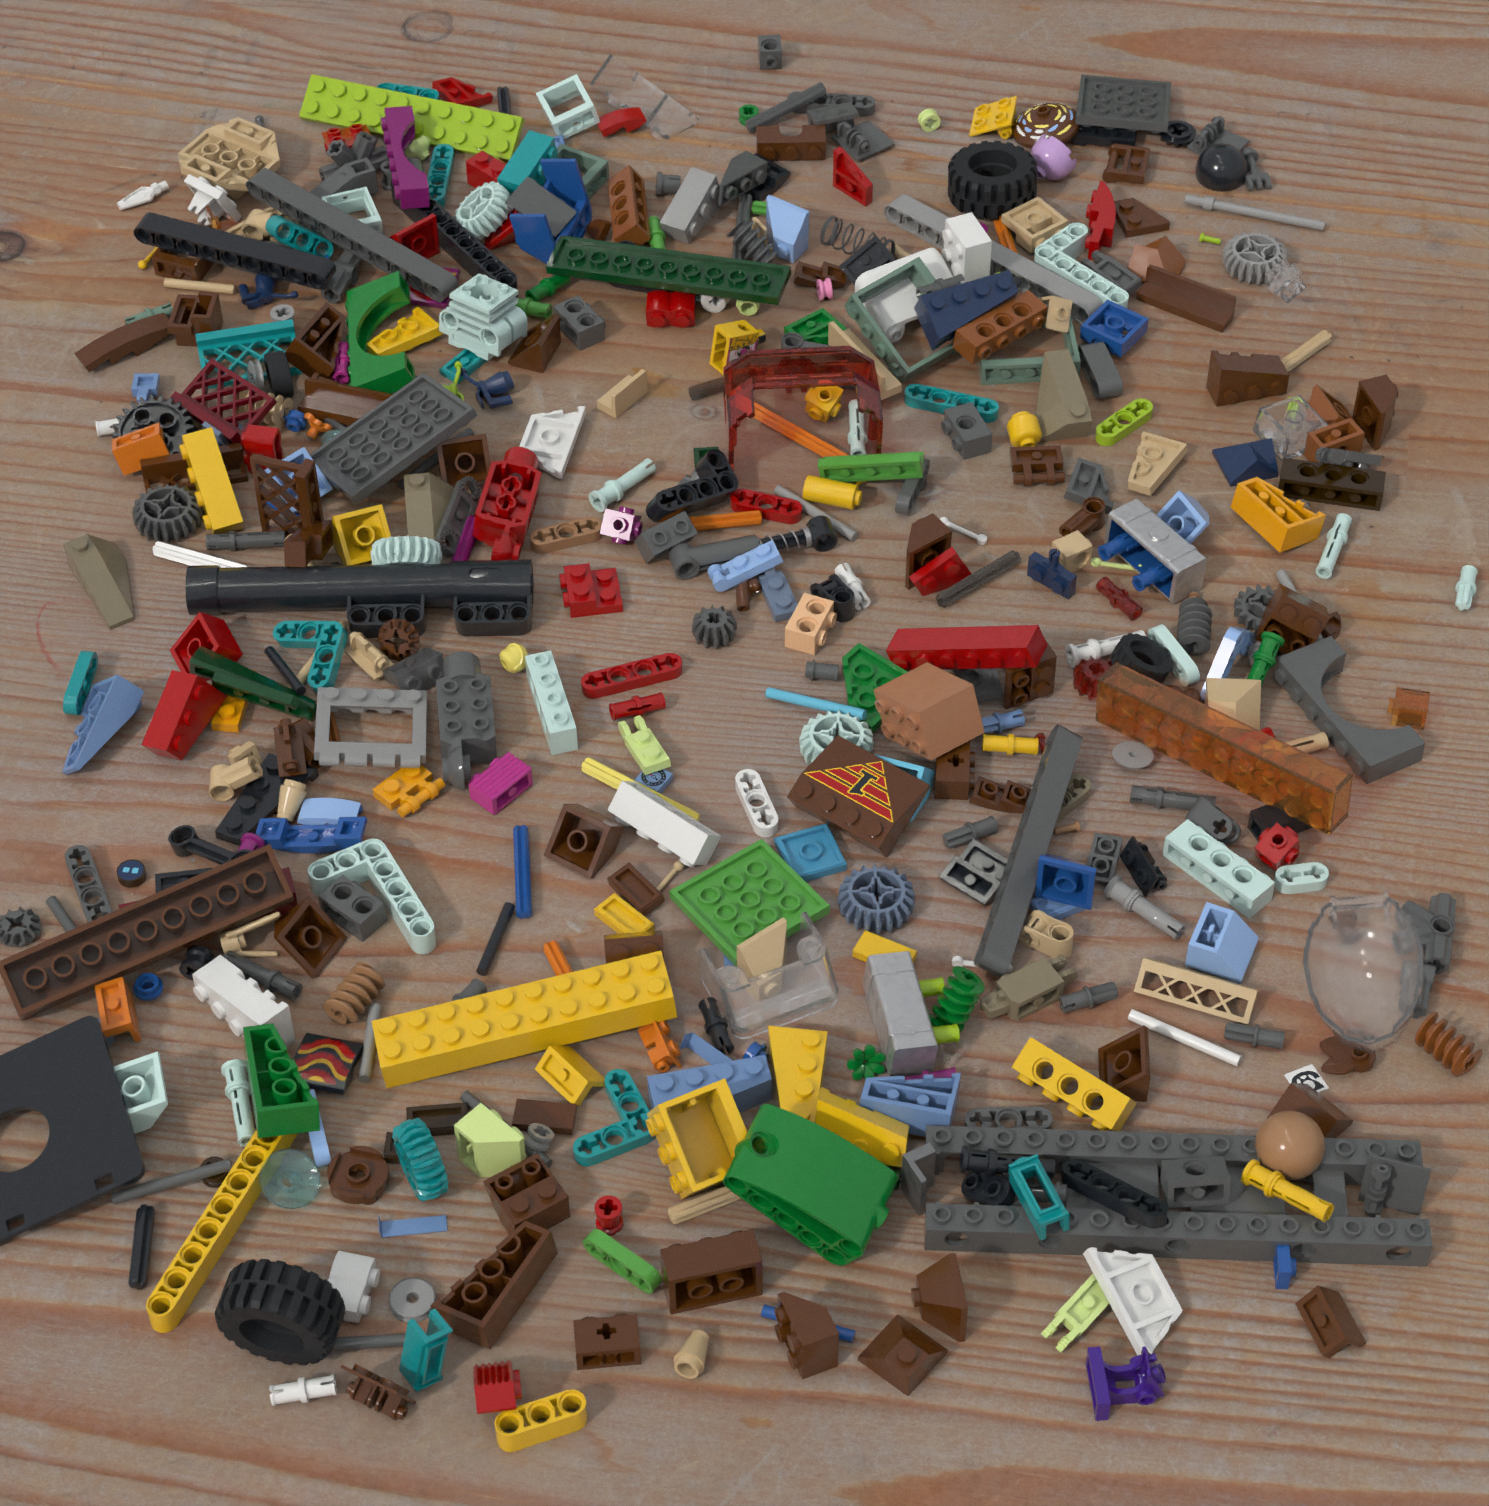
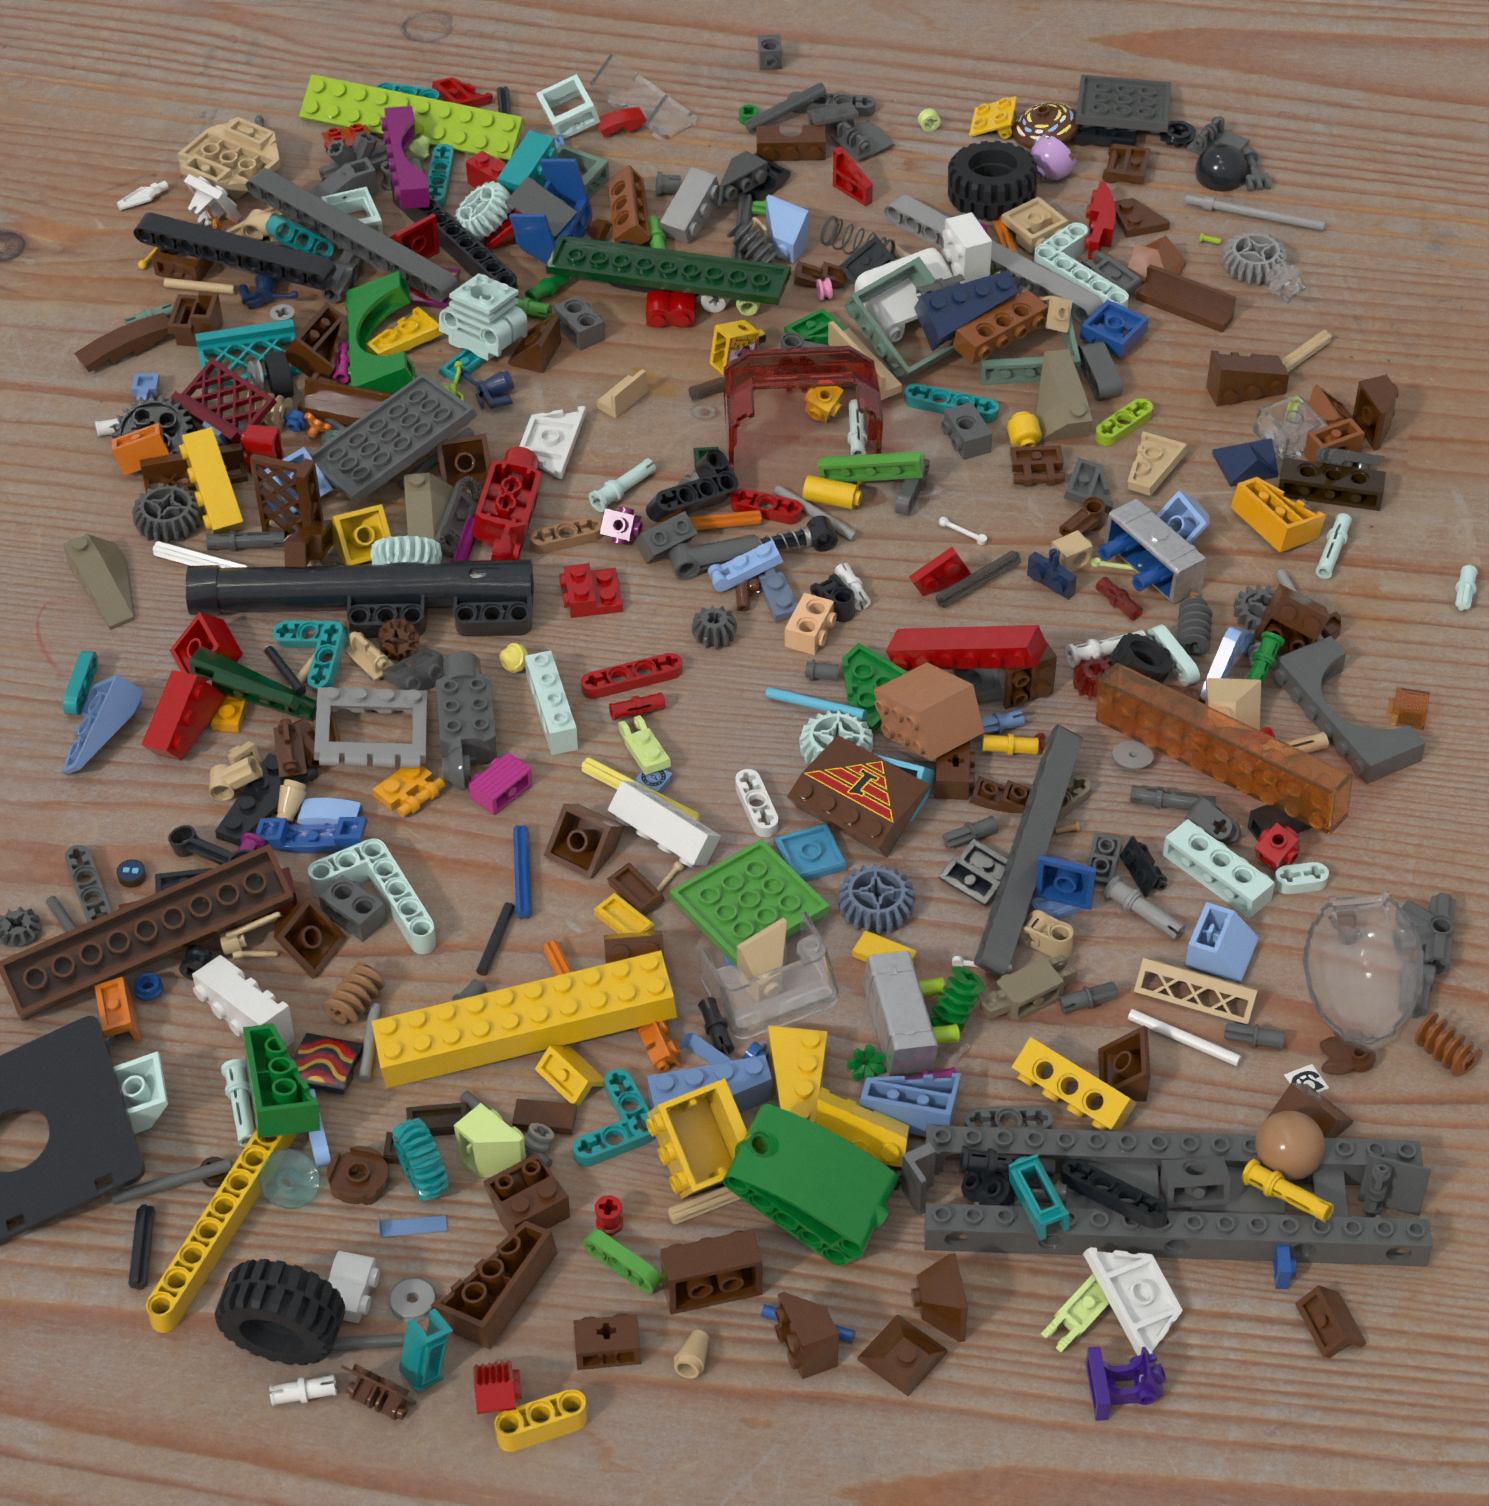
(269, 979): dark grey pin -> none
(795, 432): orange axle -> none
(926, 541): reddish brown slope -> none

